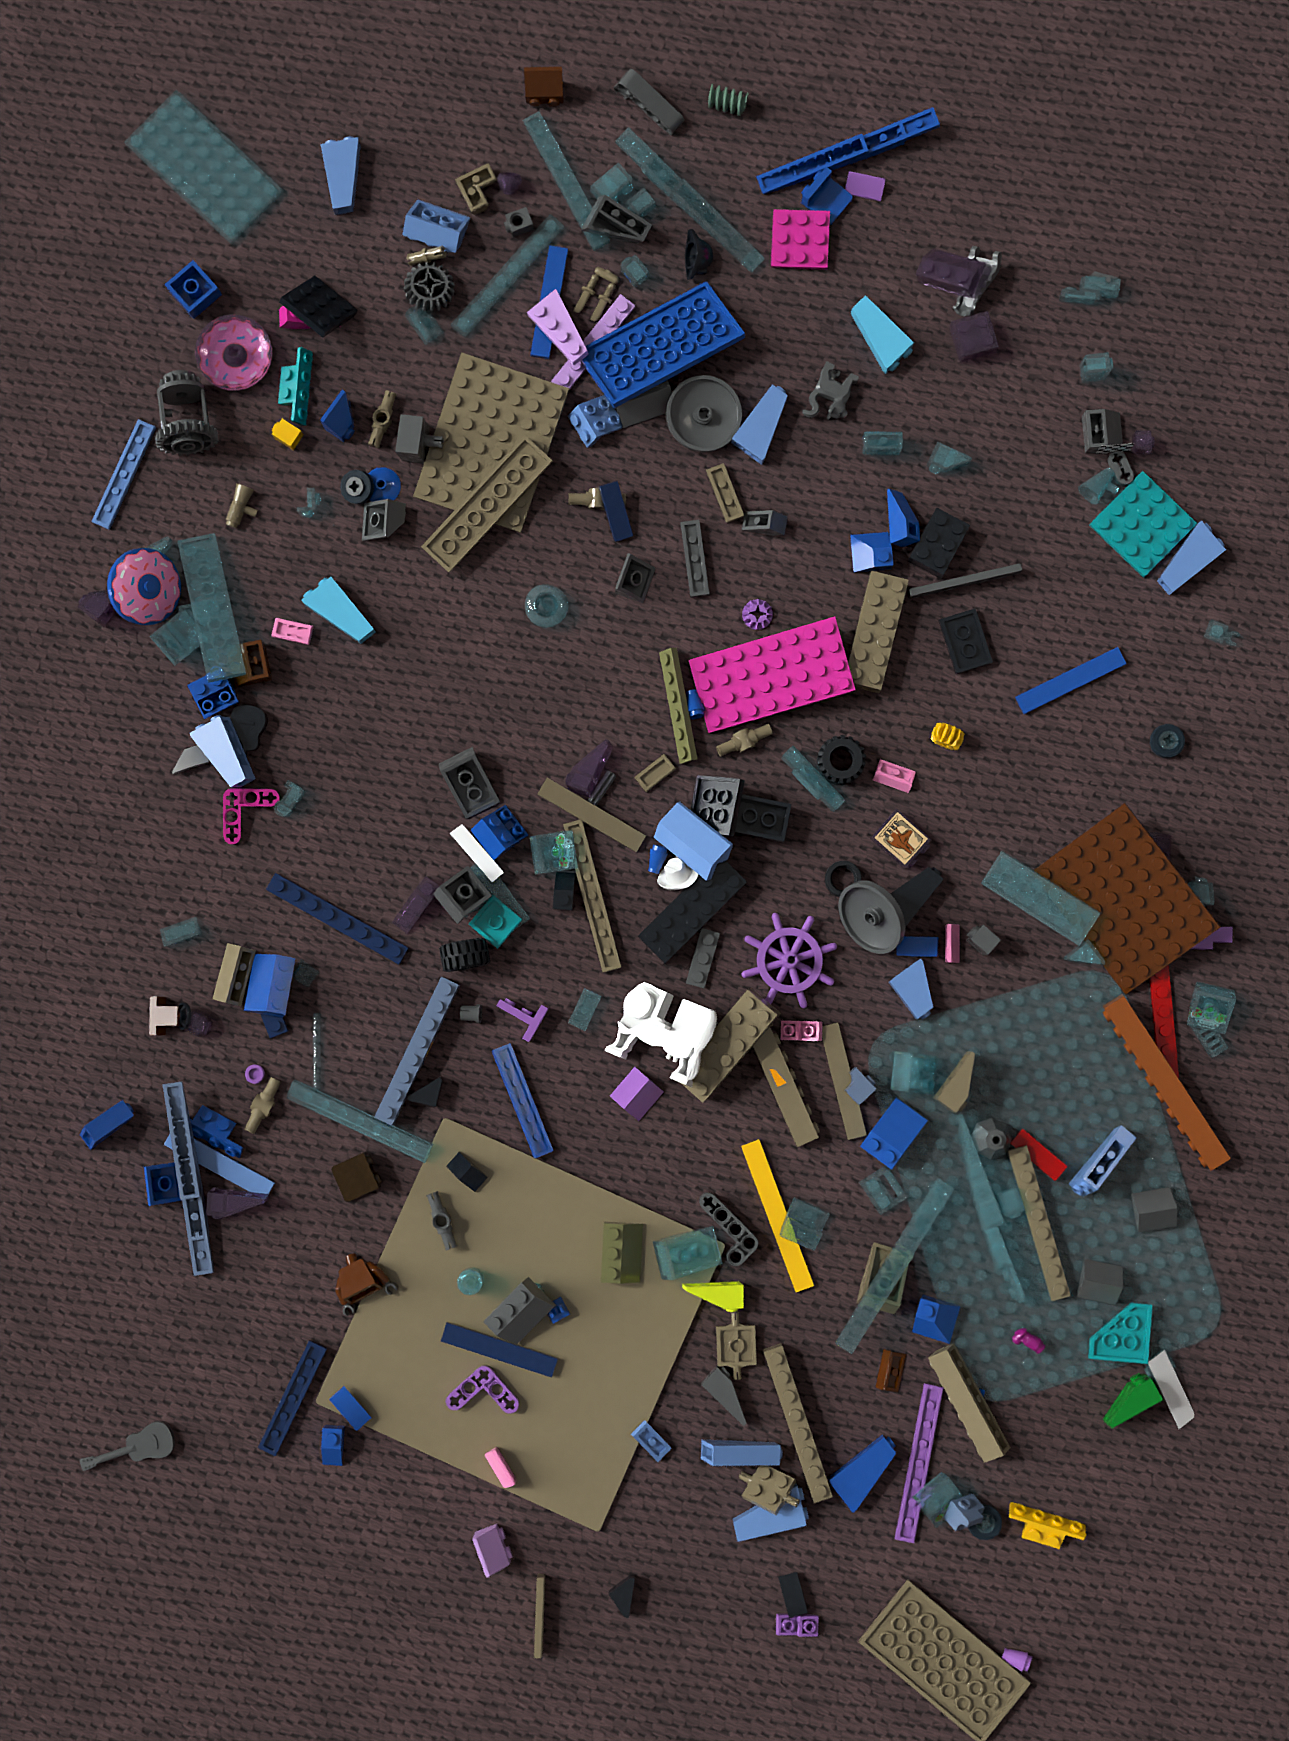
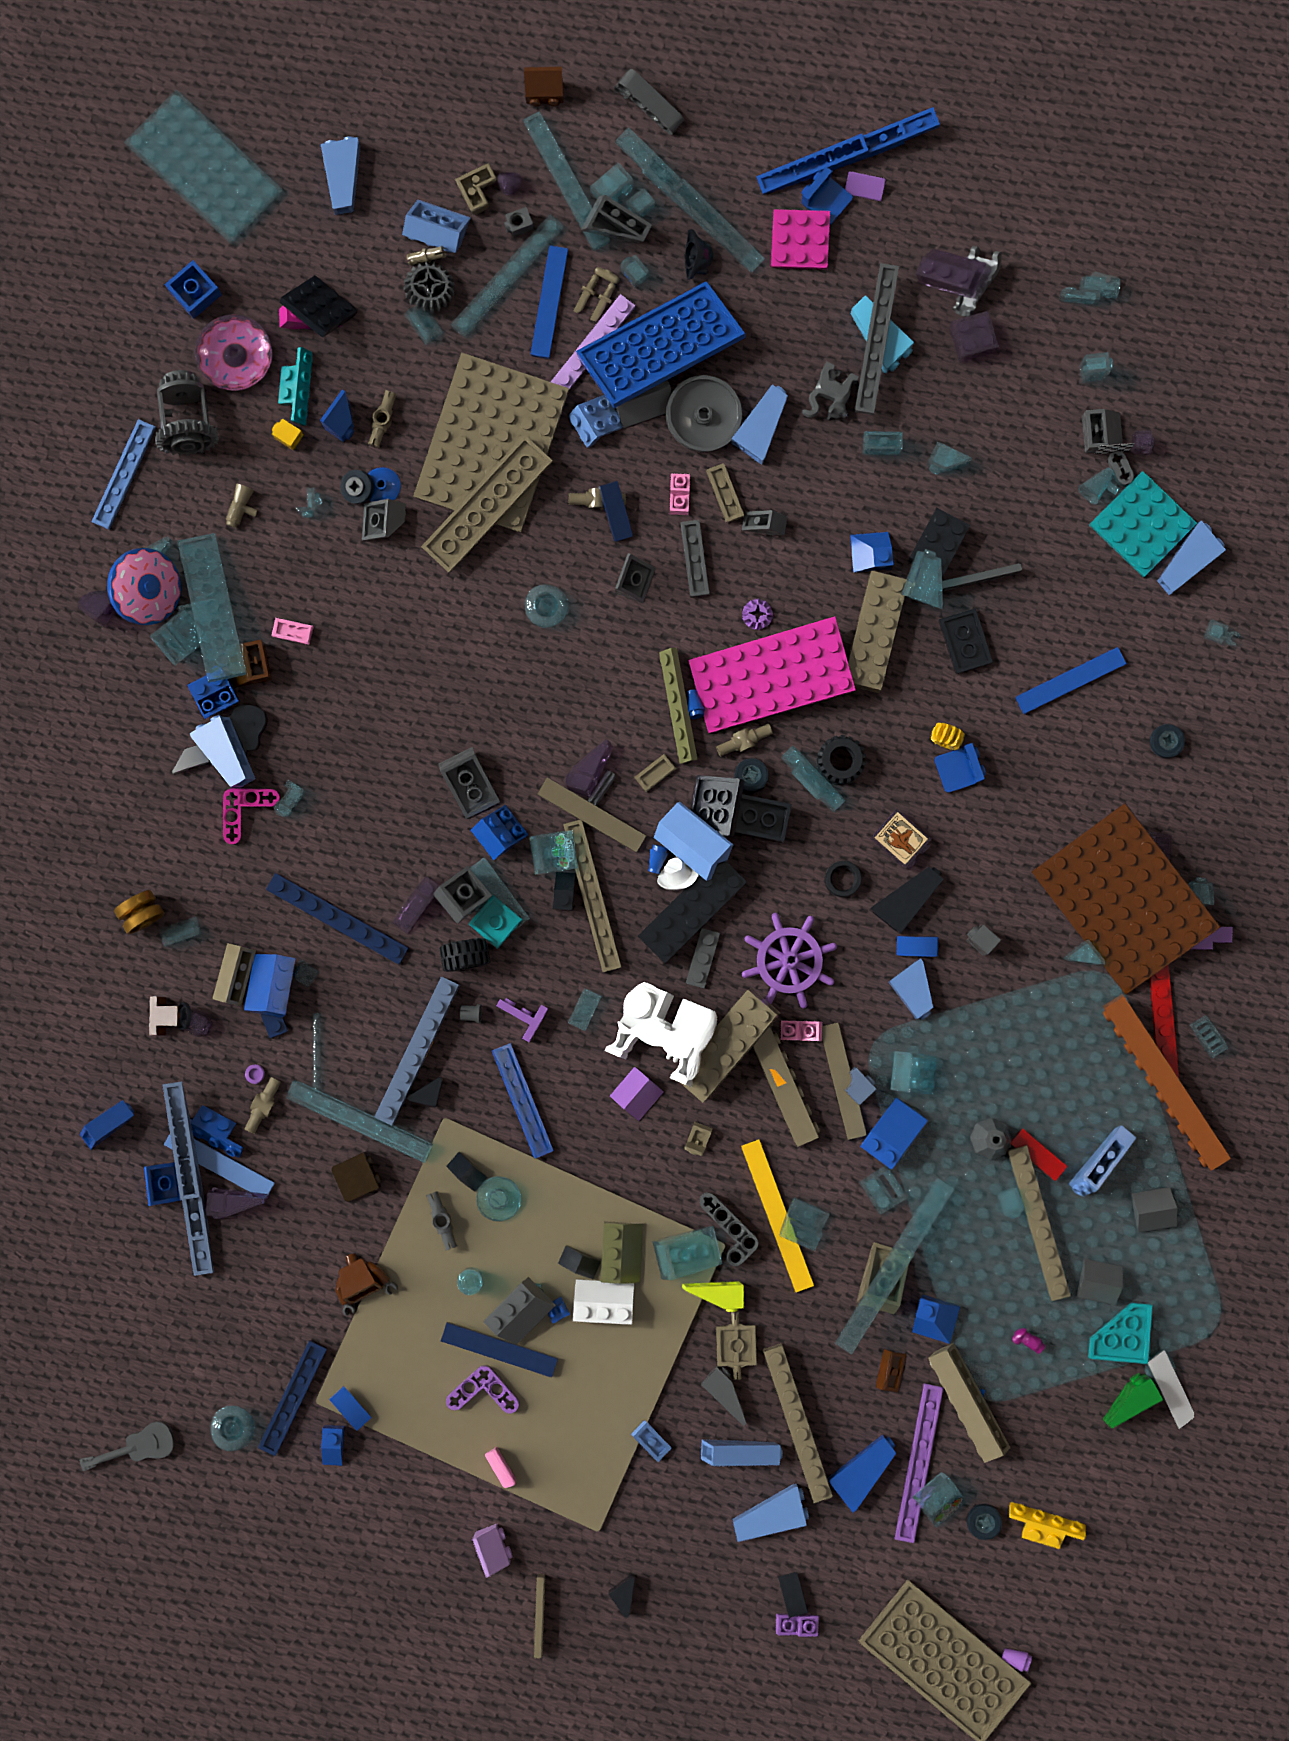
(139, 912): none -> pearl gold wheel
(232, 1428): none -> clear light blue hat
(335, 607): medium azure slope -> none
(414, 439): dark grey brick -> none
(477, 853): white sticker -> none
(498, 1198): none -> clear light blue hat
(558, 326): lavender wing -> none
(579, 1262): none -> black slope
(603, 1302): none -> white slope
(679, 494): none -> bright pink slope
(698, 1139): none -> dark tan bracket
(727, 100): sand green piece -> none
(755, 778): none -> black wheel
(769, 1489): dark tan plate -> none
(871, 917): dark grey dish -> none
(876, 339): none -> dark grey plate
(894, 776): bright pink slope -> none
(902, 521): blue slope -> none
(925, 579): none -> clear light blue slope
(952, 943): bright pink slope -> none
(956, 1086): dark tan slope -> none
(960, 768): none -> blue bracket
(964, 1512): sand blue brick -> none
(987, 1210): clear light blue slope -> none
(1040, 898): clear light blue plate -> none
(1211, 1007): clear light blue slope -> none

